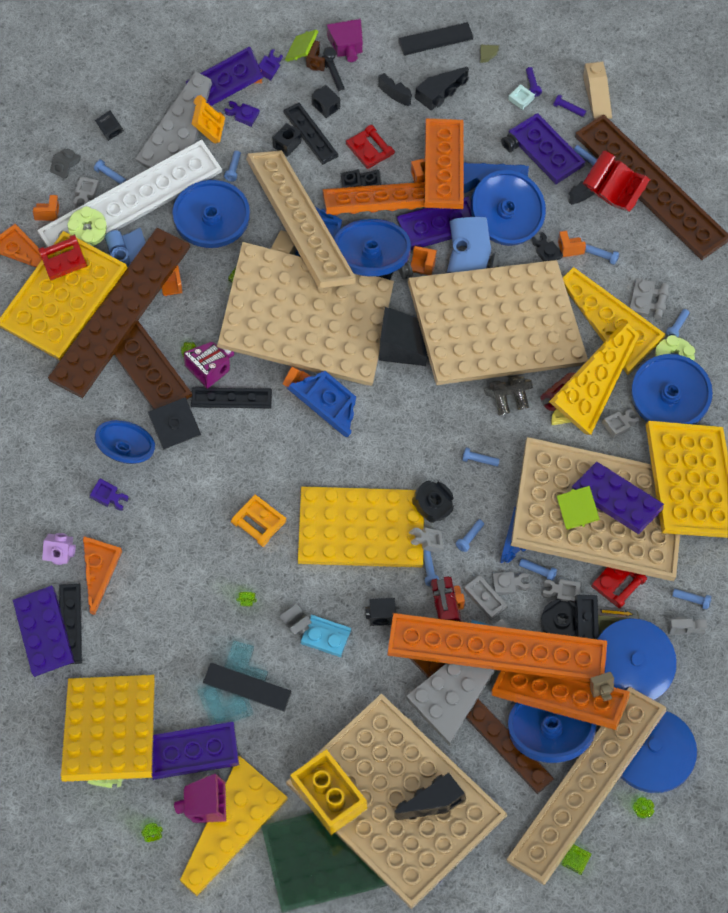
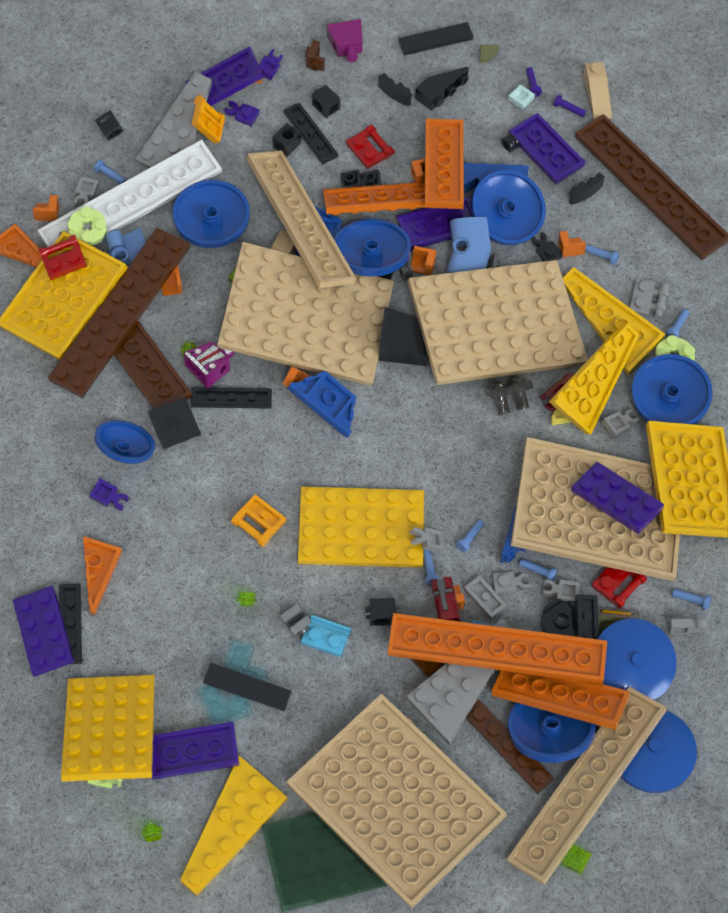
(58, 548): lavender brick -> none
(63, 162): dark grey bracket -> none
(204, 800): magenta torso -> none
(231, 175): medium blue piece -> none
(301, 45): lime piece -> none
(328, 791): yellow brick -> none
(329, 55): black piece -> none
(424, 504): black plate -> none
(436, 799): black slope -> none
(479, 458): medium blue piece -> none
(578, 507): lime piece -> none
(584, 154): medium blue piece -> none
(602, 685): dark tan tile -> none
(615, 182): red piece -> none
(643, 813): clear neon green plate -> none

